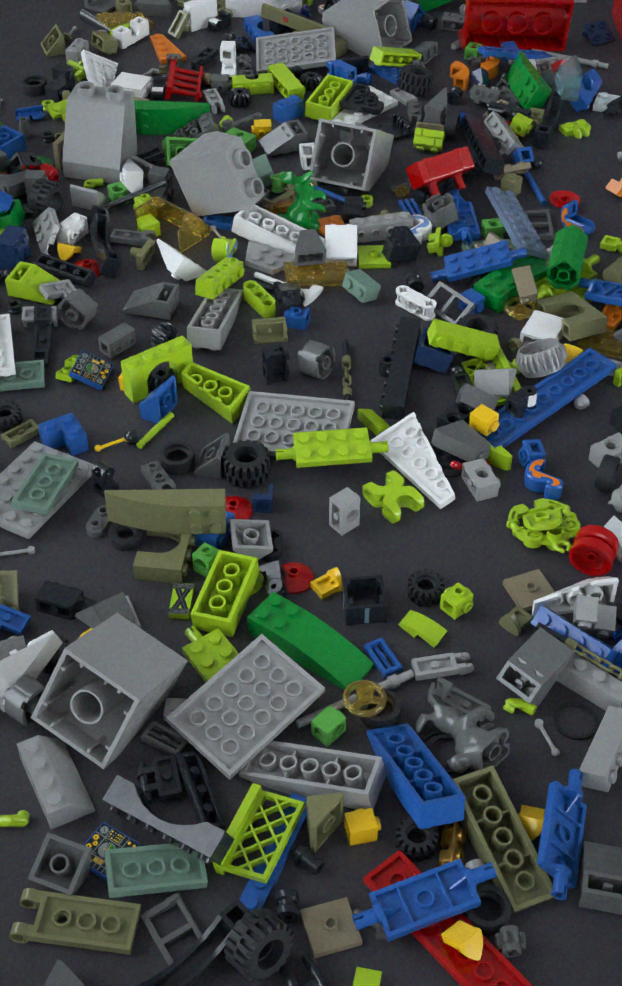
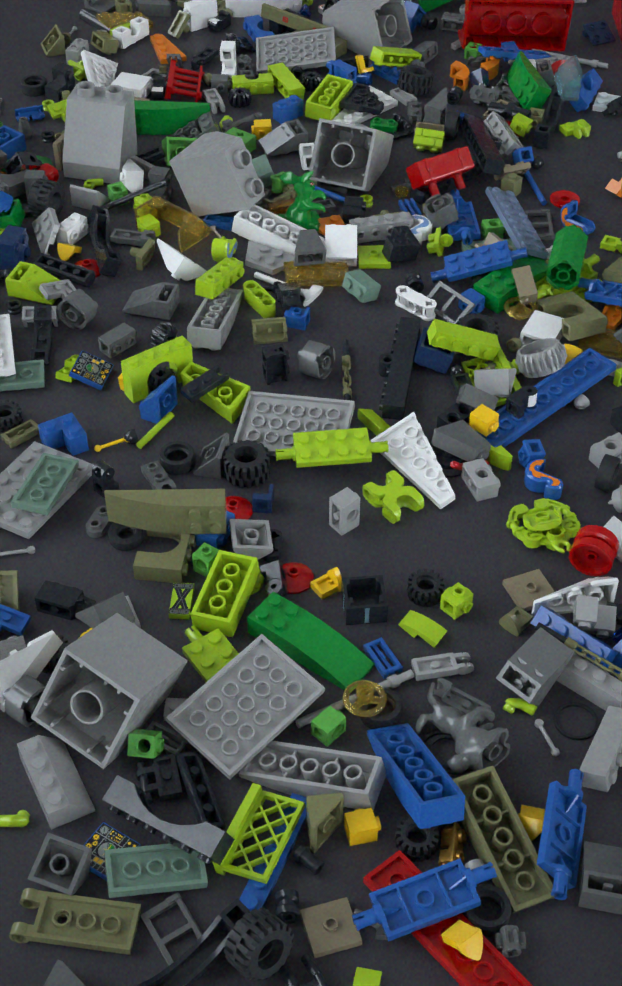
(136, 743): none -> bright green brick
(204, 384): none -> black hinge
(361, 65): none -> yellow tile
(384, 125): none -> green plate

